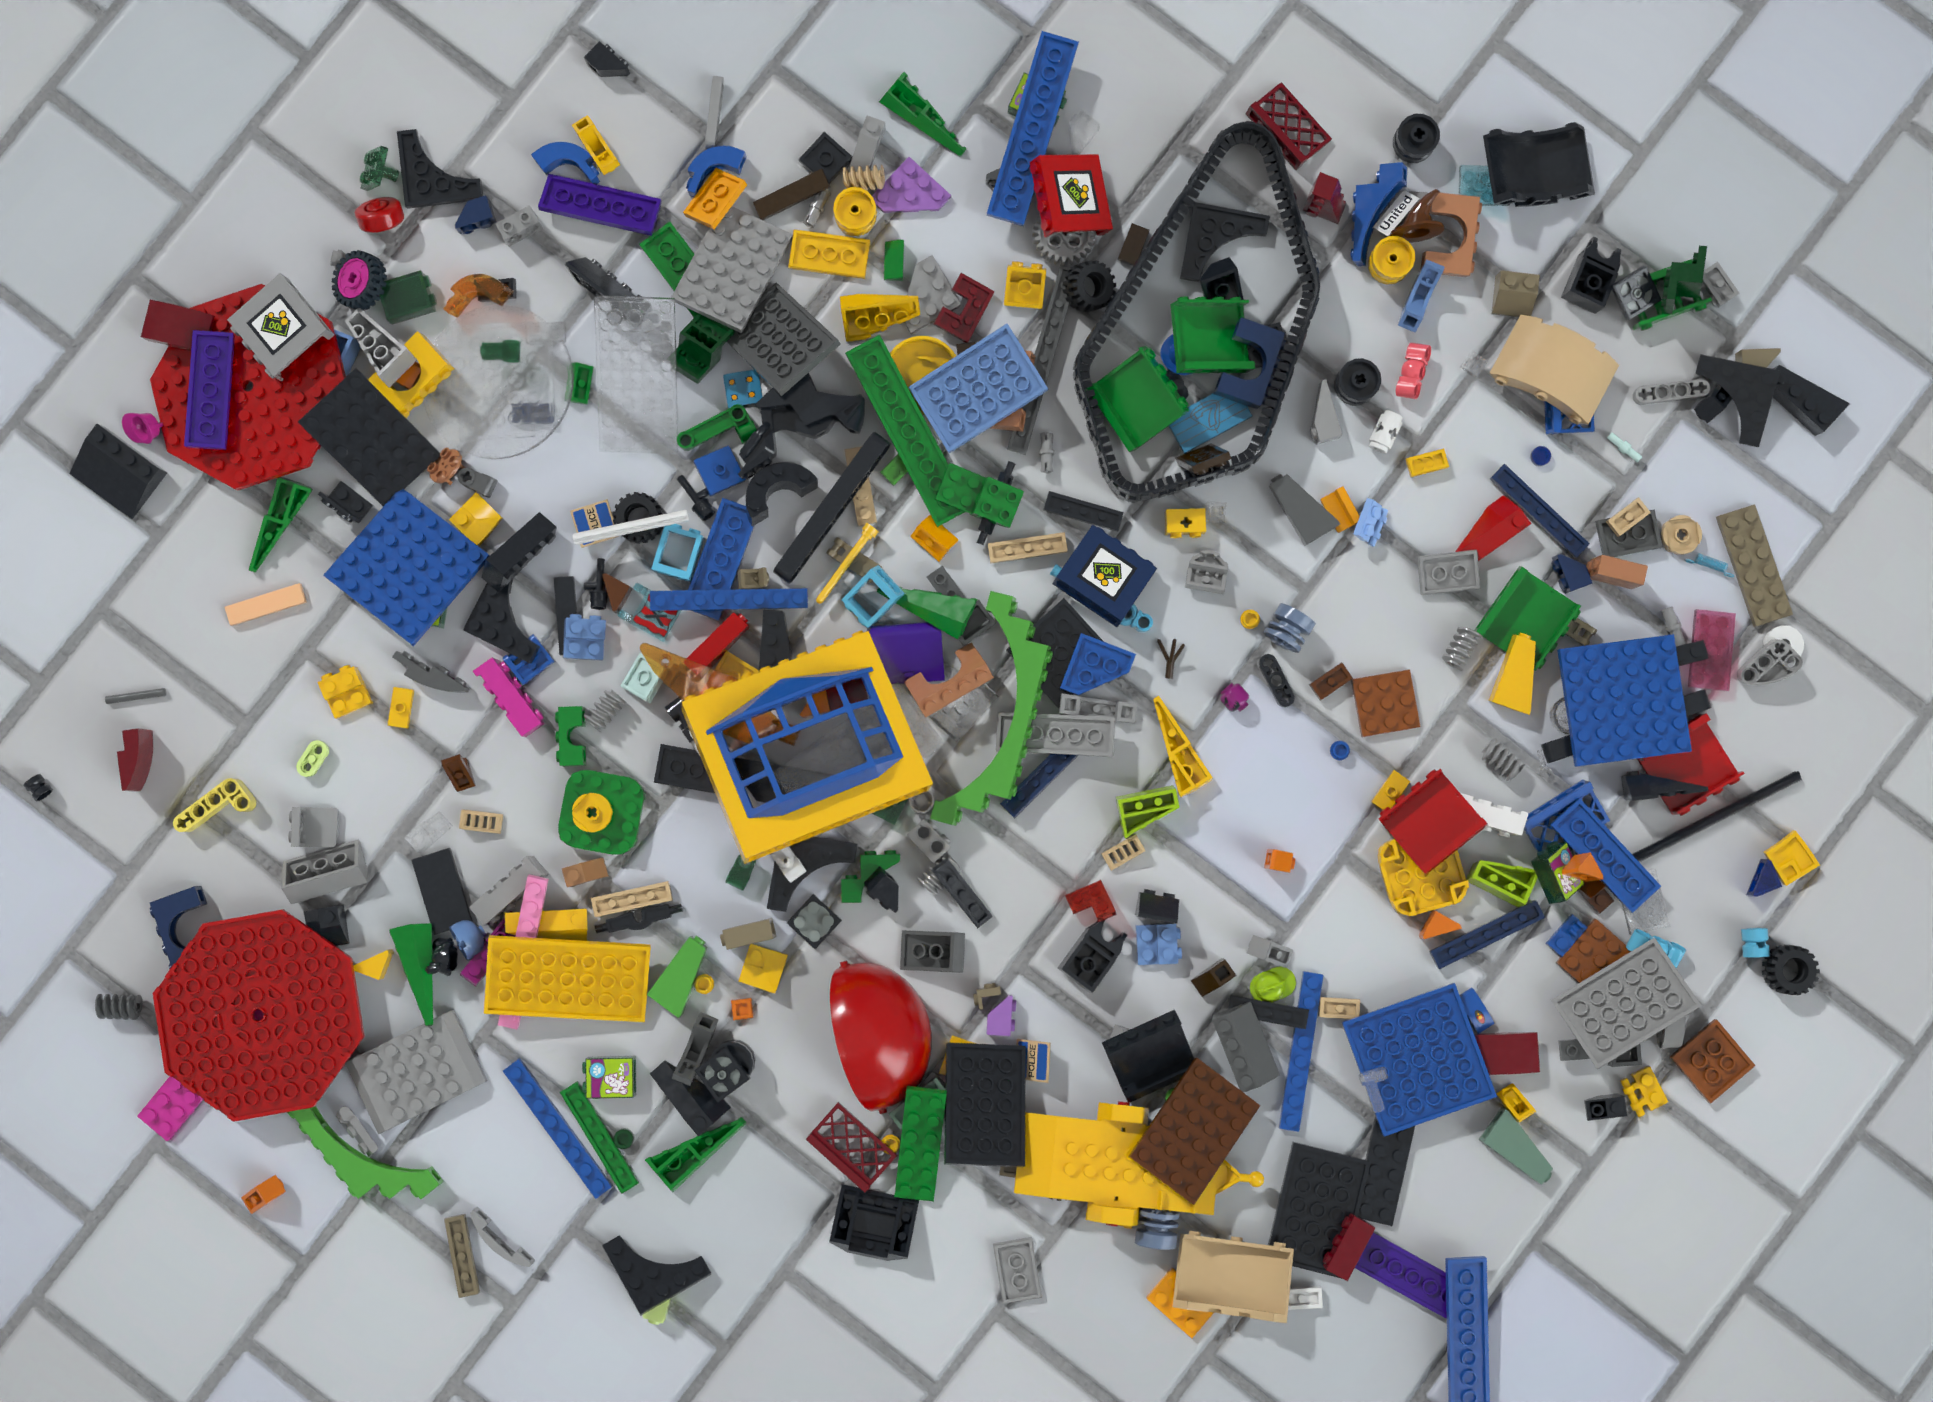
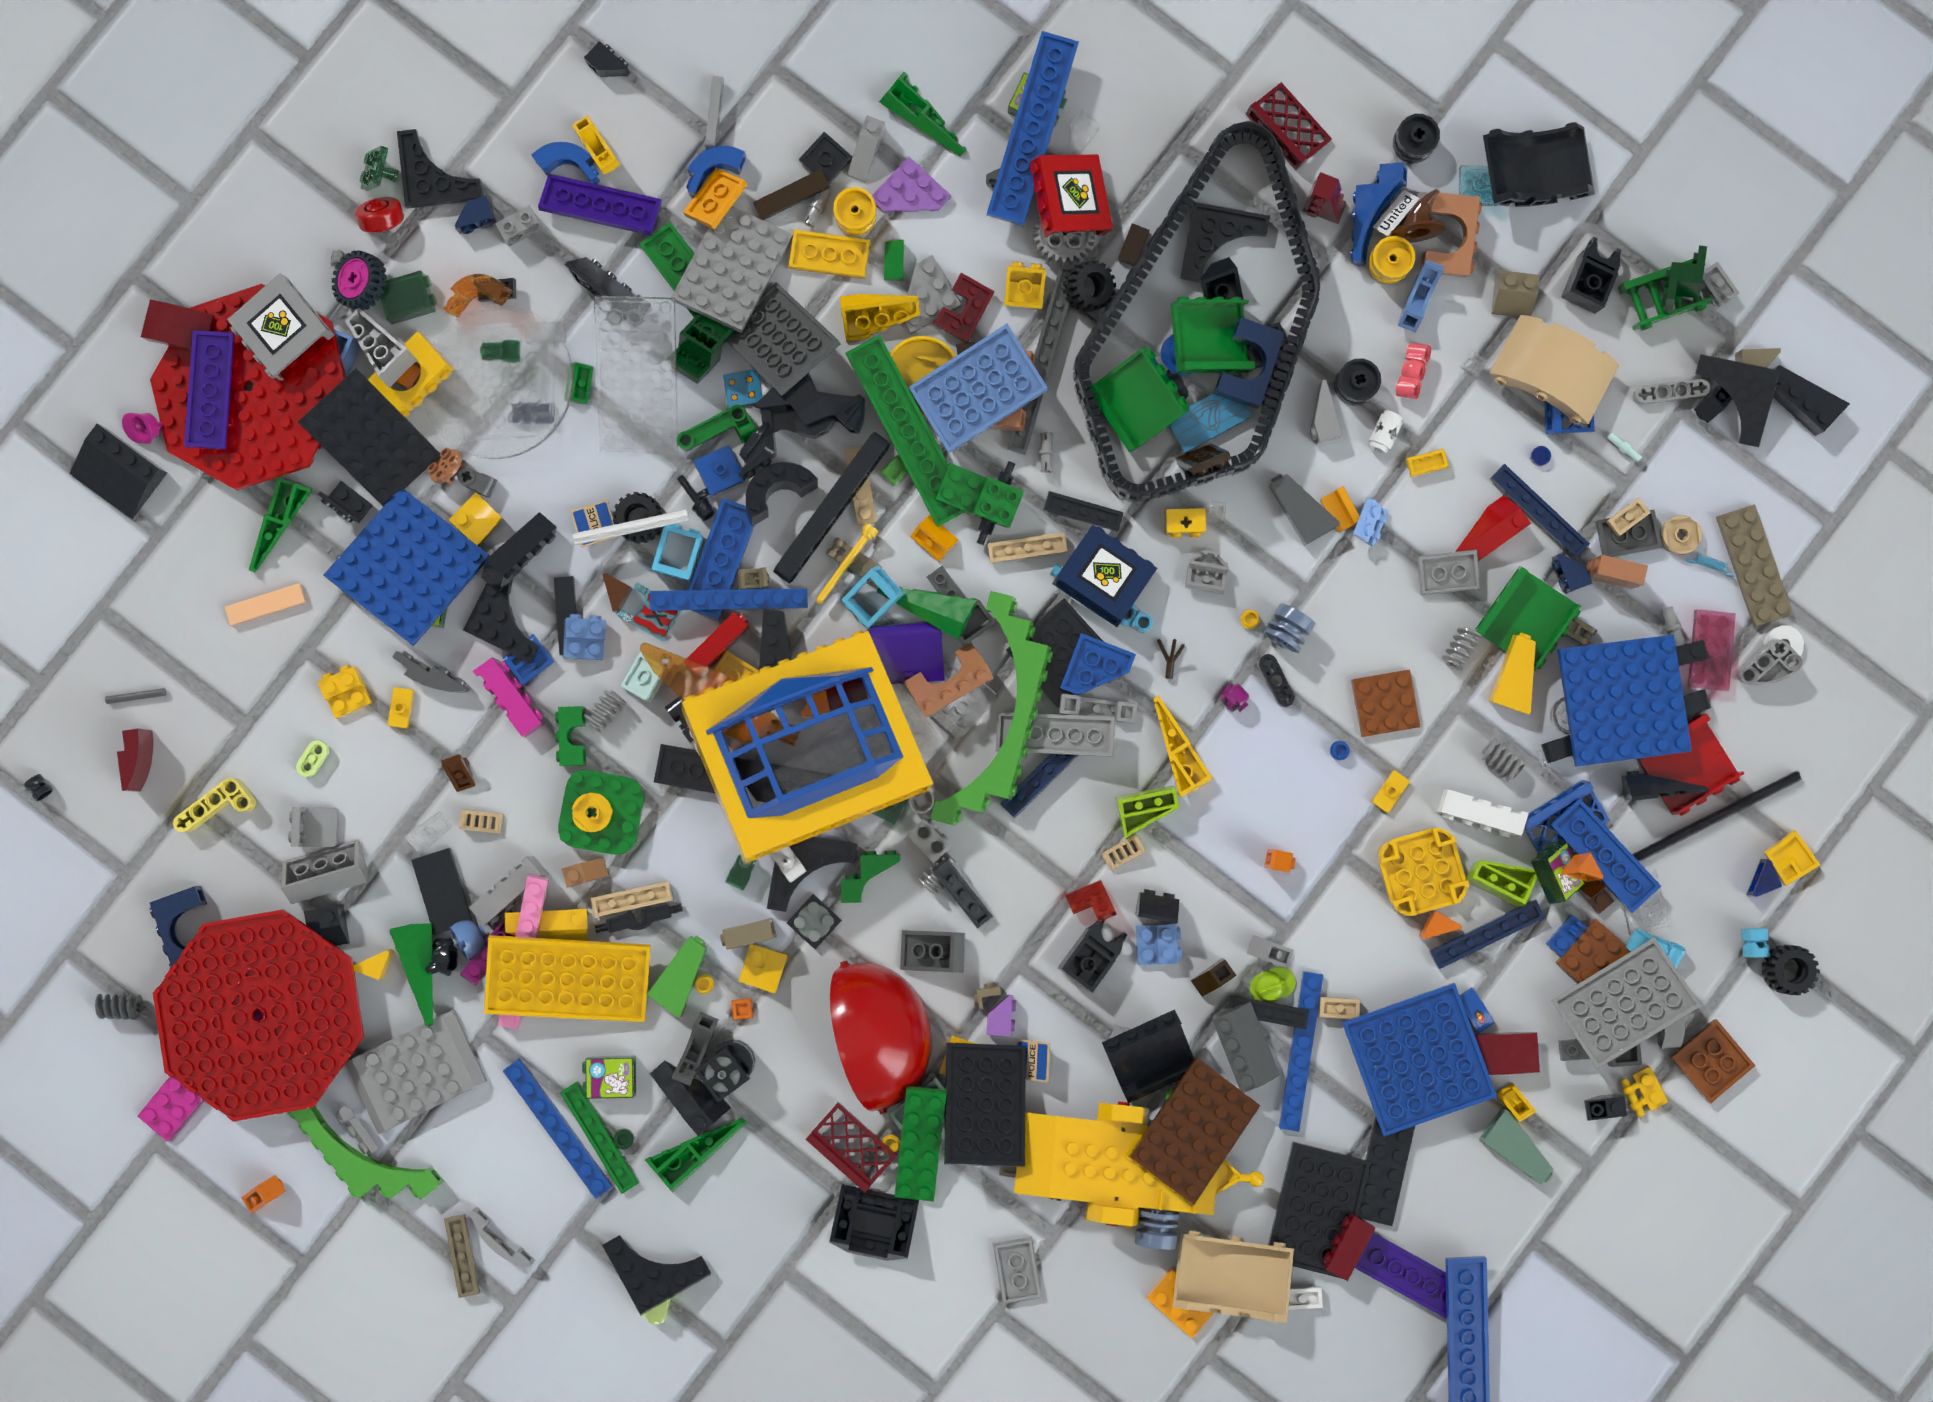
(597, 597): black piece -> none
(864, 179): tan piece -> none
(884, 888): black slope -> none
(1330, 681): reddish brown plate -> none
(1369, 1080): clear piece -> none
(1432, 821): red panel -> none
(1635, 292): black piece -> none

